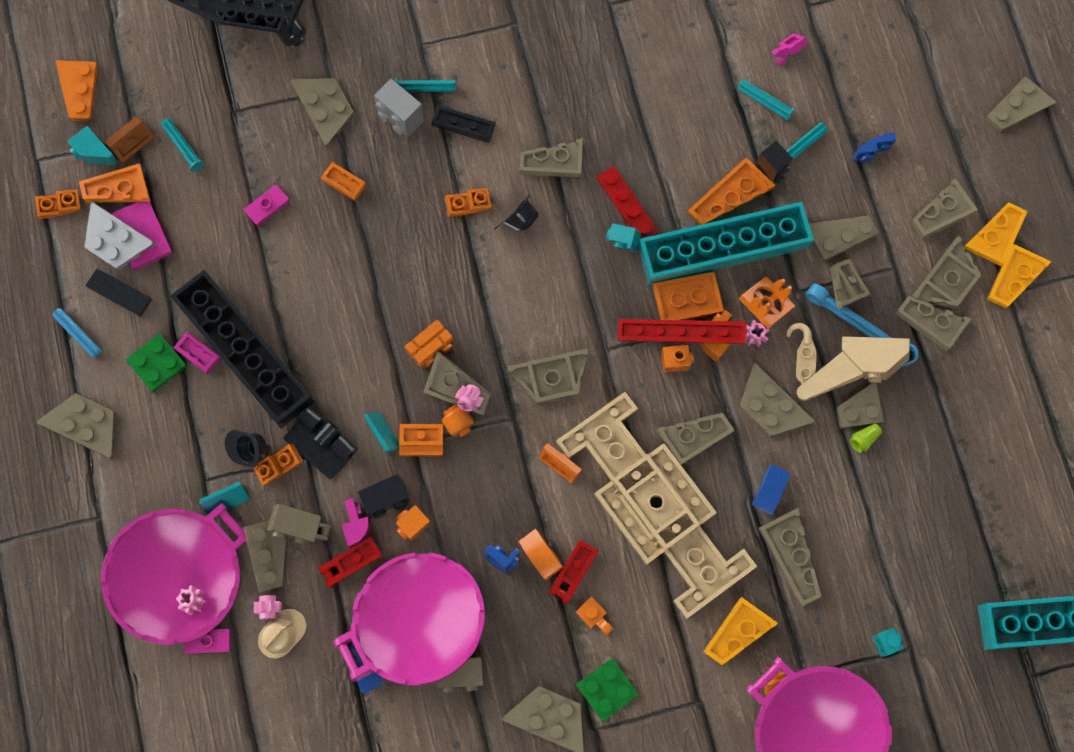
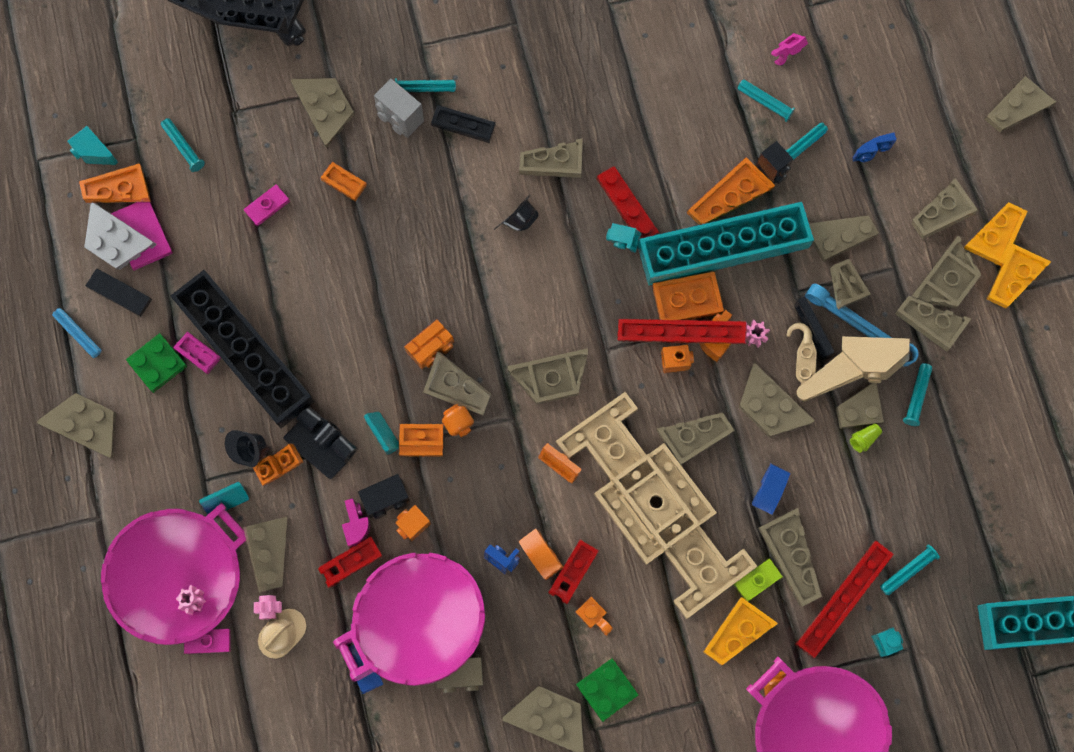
(56, 205): orange slope -> none
(78, 87): orange wing -> none
(129, 139): dark orange panel -> none
(297, 525): dark tan brick -> none
(468, 203): orange slope -> none
(469, 398): bright pink gear -> none
(758, 580): none -> lime plate
(778, 293): orange piece -> none
(818, 336): none -> black tile
(844, 599): none -> red plate
(909, 570): none -> teal axle
(918, 395): none -> teal axle

